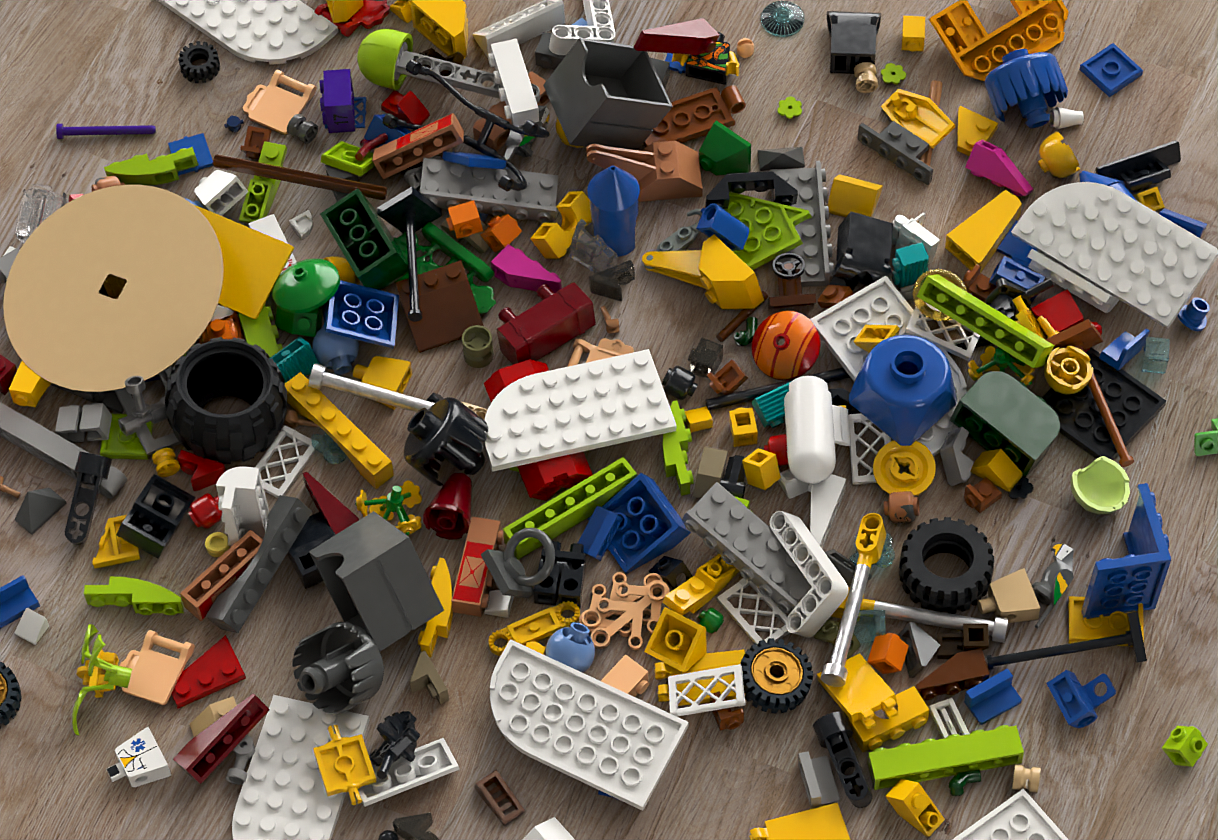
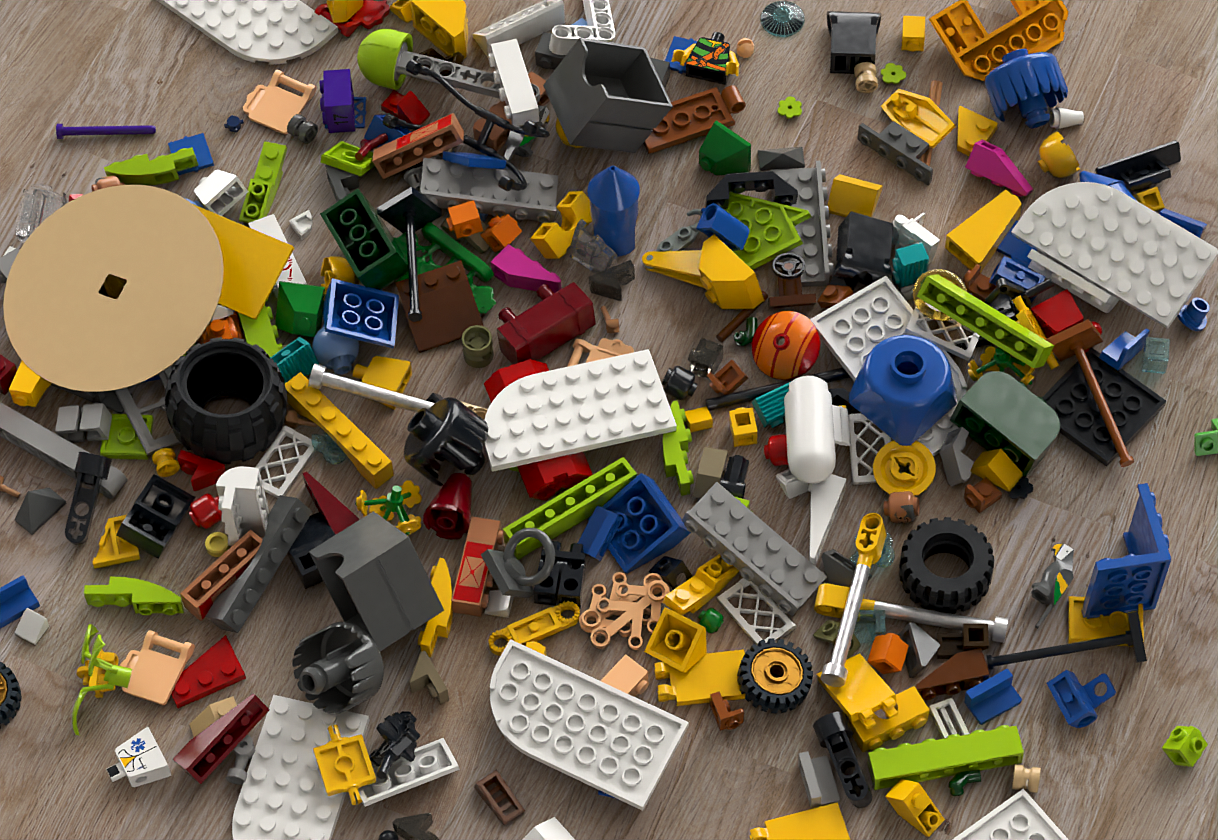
(141, 412): flat silver bar -> none
(196, 52): black tyre -> none
(254, 141): dark orange bracket -> none
(298, 177): reddish brown axle -> none
(306, 285): green dish -> none
(572, 647): medium blue brick -> none
(662, 168): nougat slope -> none
(686, 37): dark red slope -> none
(693, 677): white window -> none
(761, 469): yellow brick -> none
(827, 584): white beam -> none
(874, 334): yellow slope -> none
(1011, 598): tan torso -> none
(1046, 327): yellow piece -> none
(1068, 370): yellow cylinder -> none
(1101, 486): yellowish green cylinder -> none
(1111, 70): blue tile -> none

